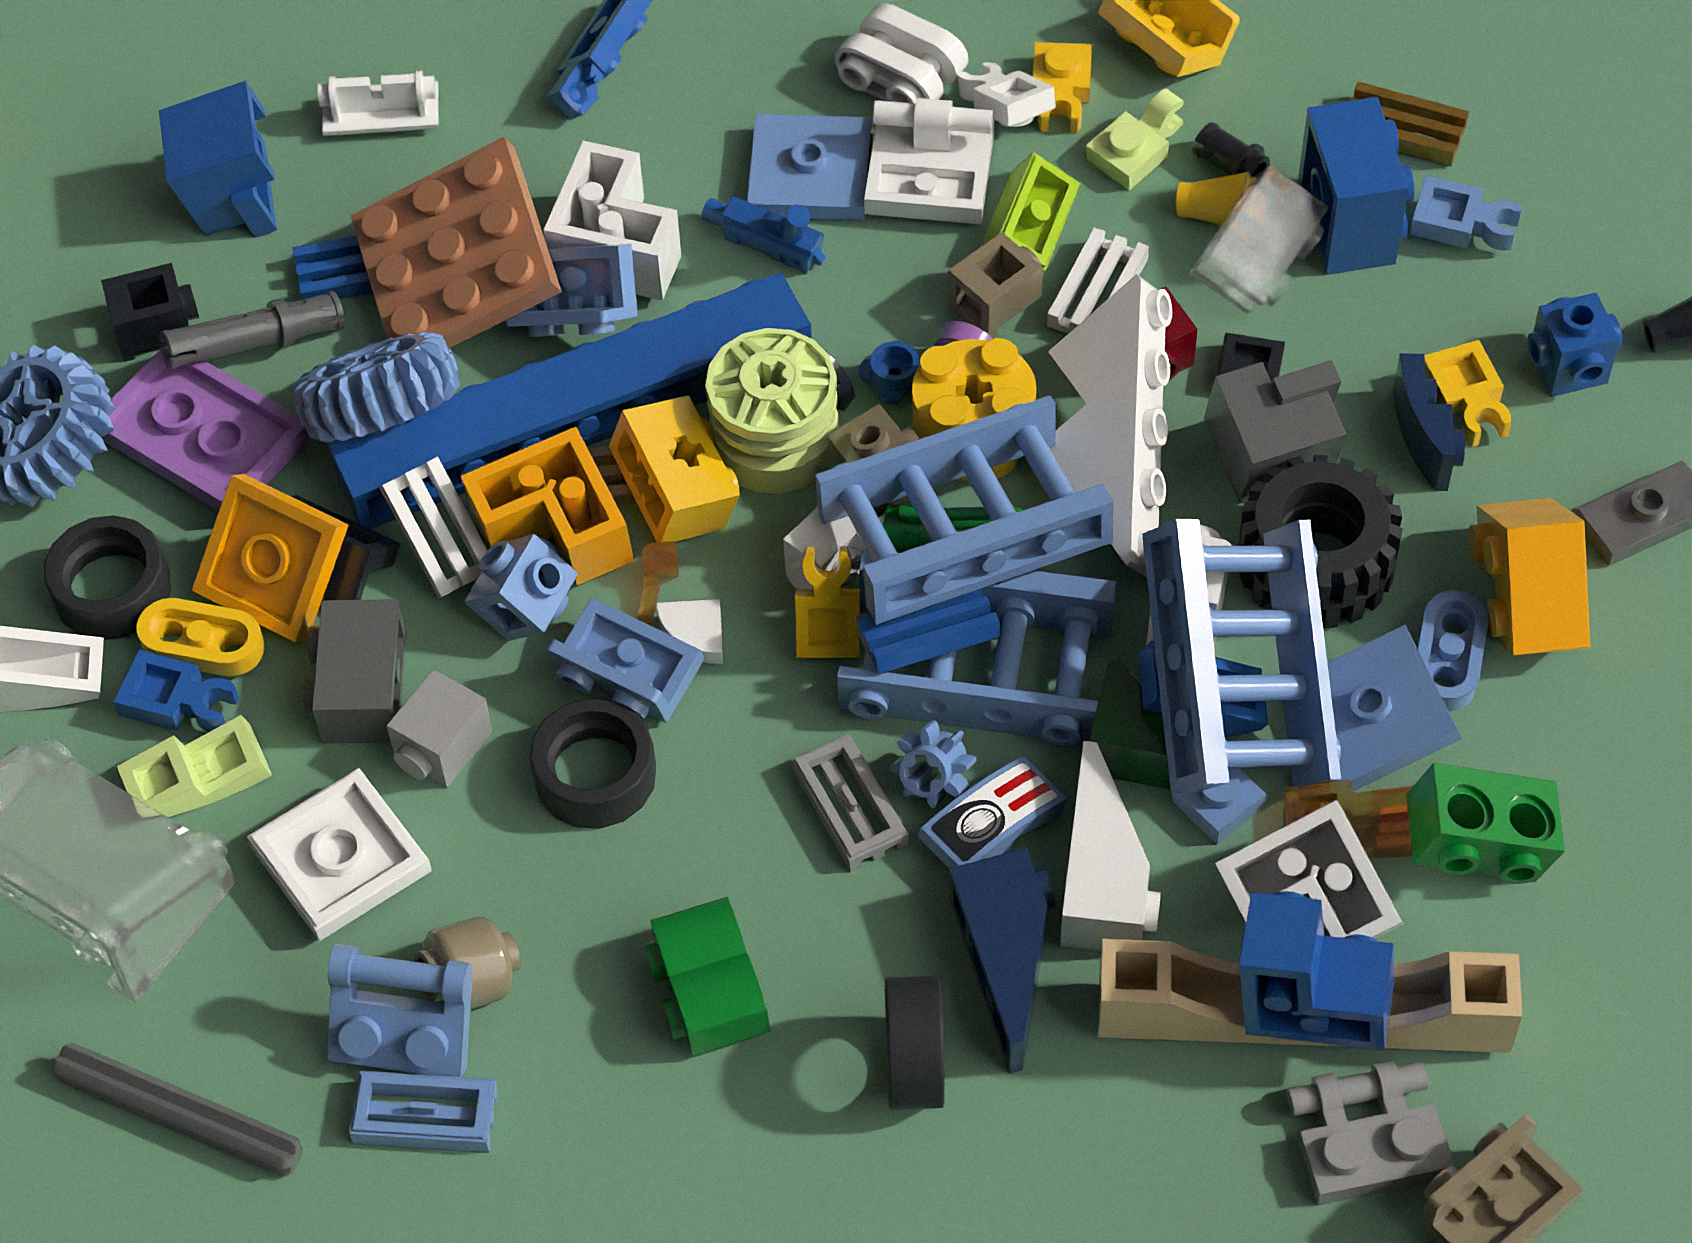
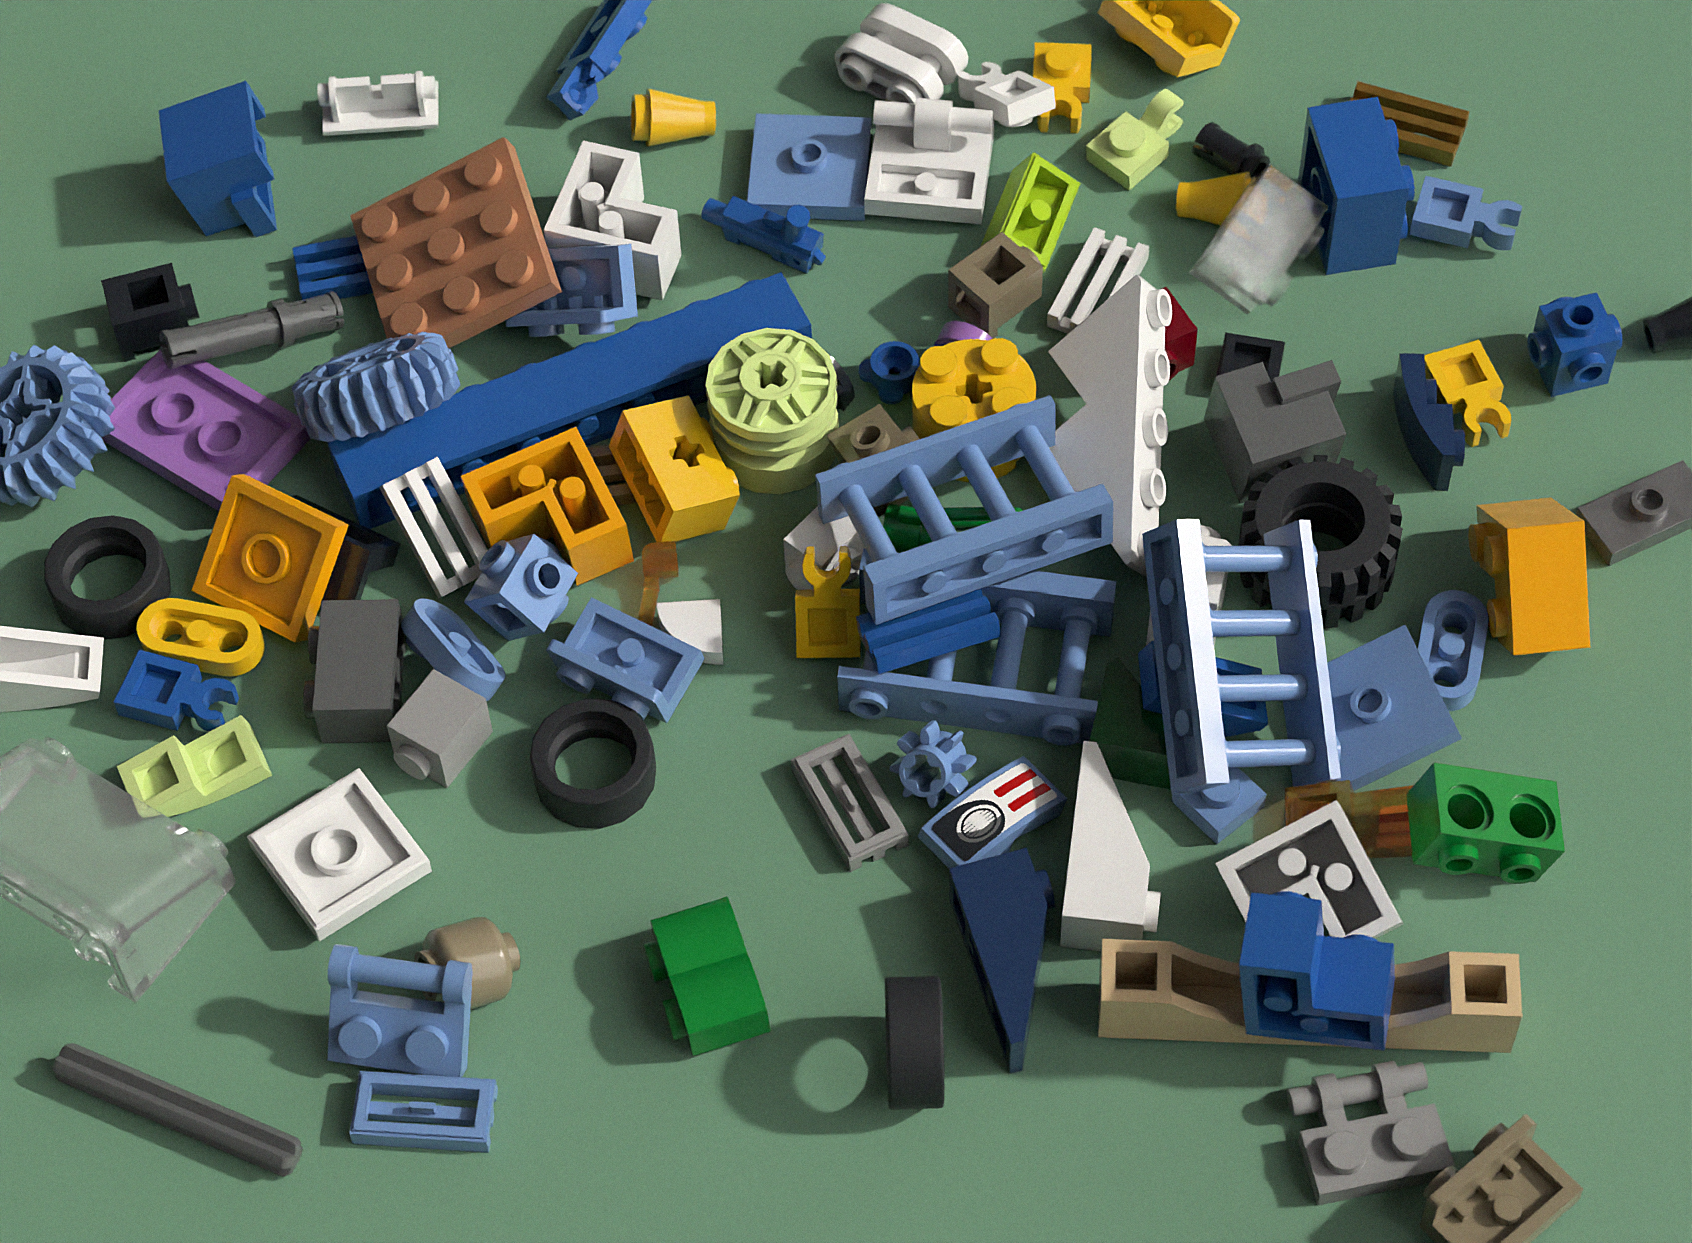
(451, 647): none -> medium blue plate
(670, 117): none -> yellow cone

